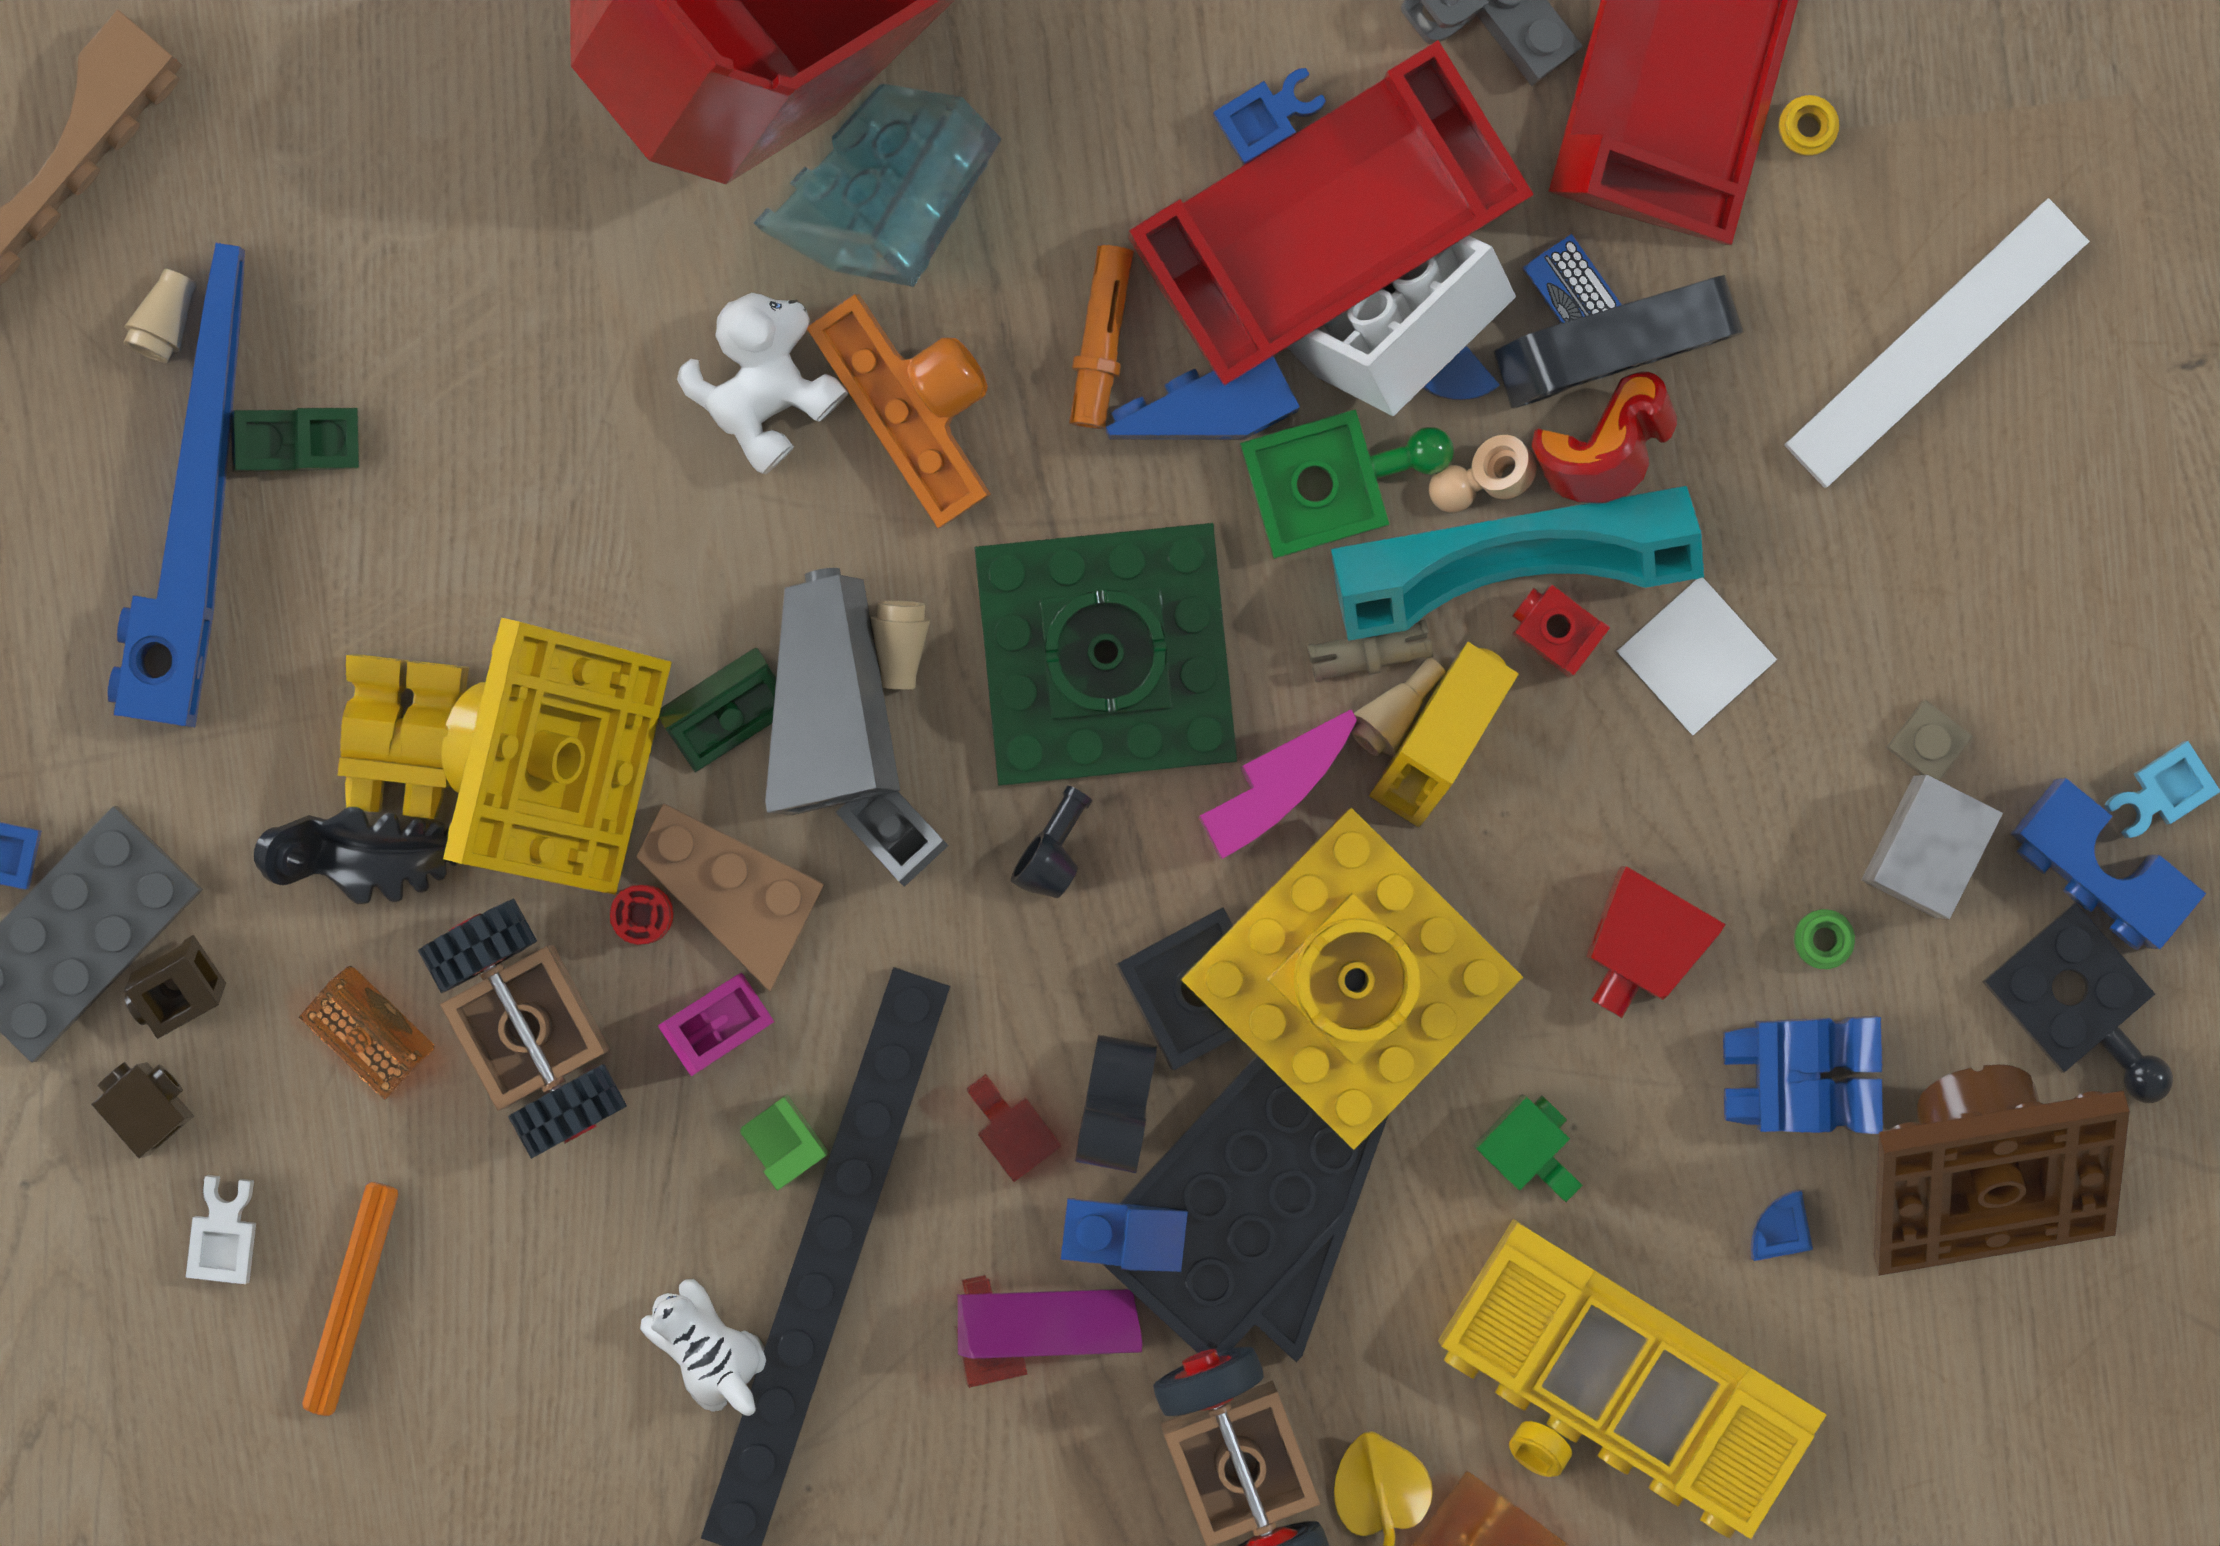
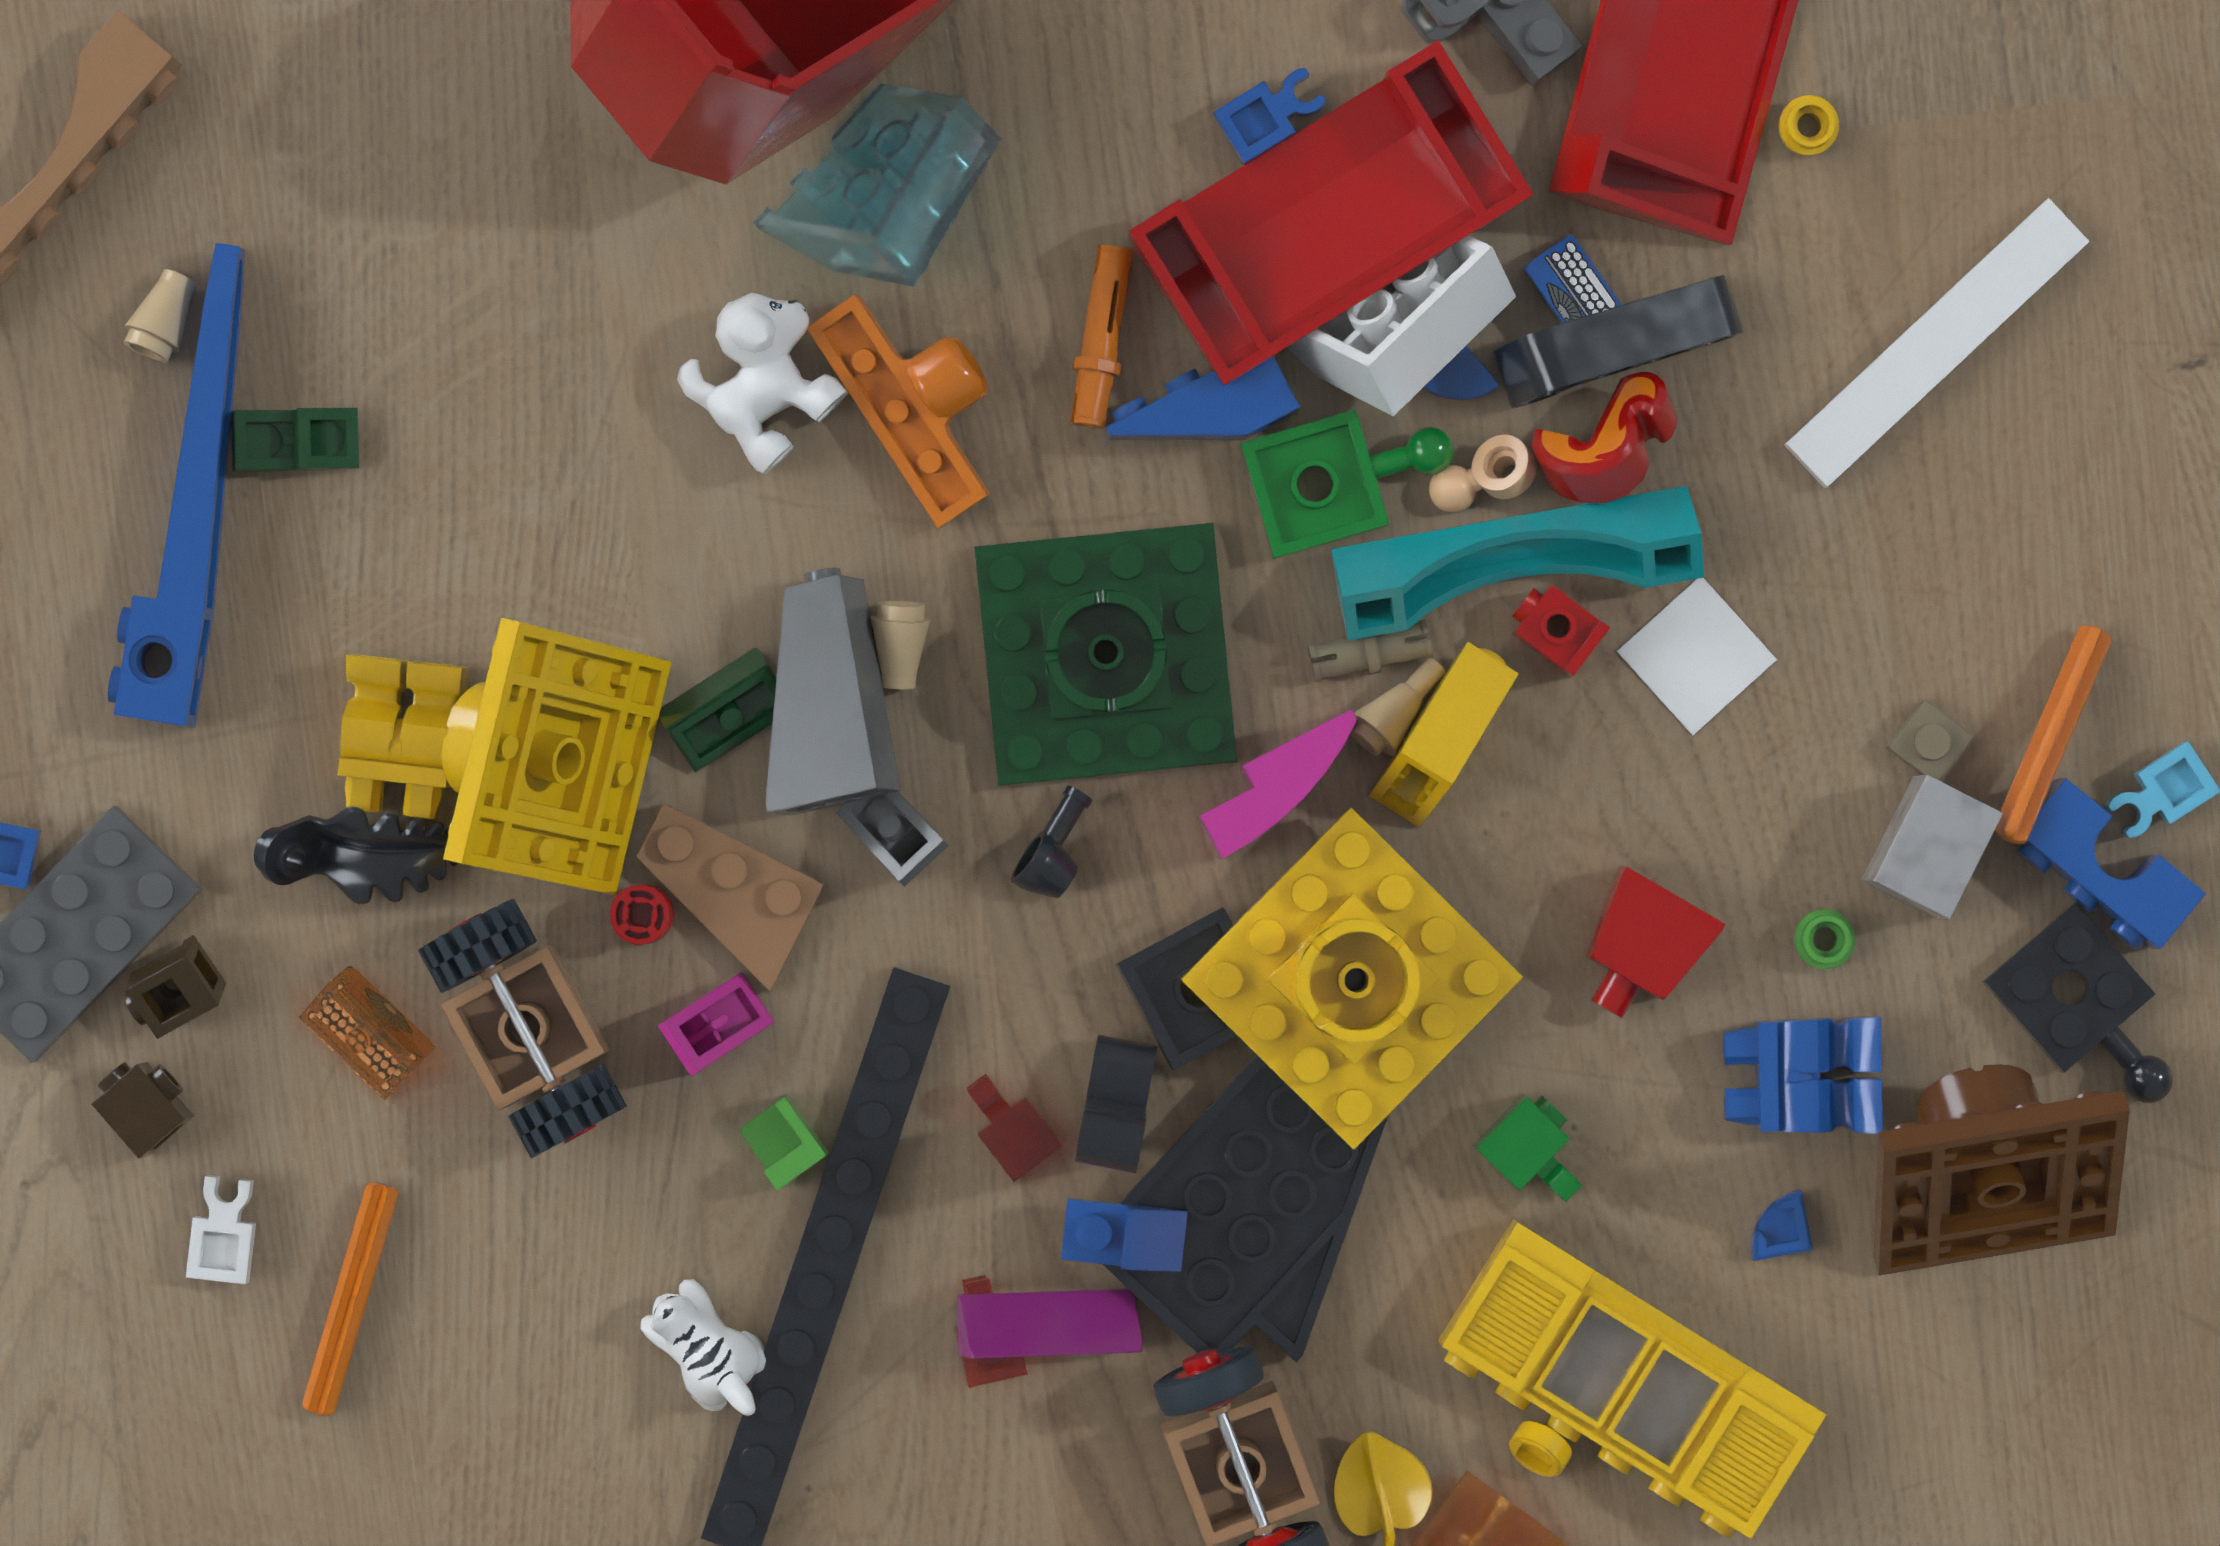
(2052, 734): none -> orange axle

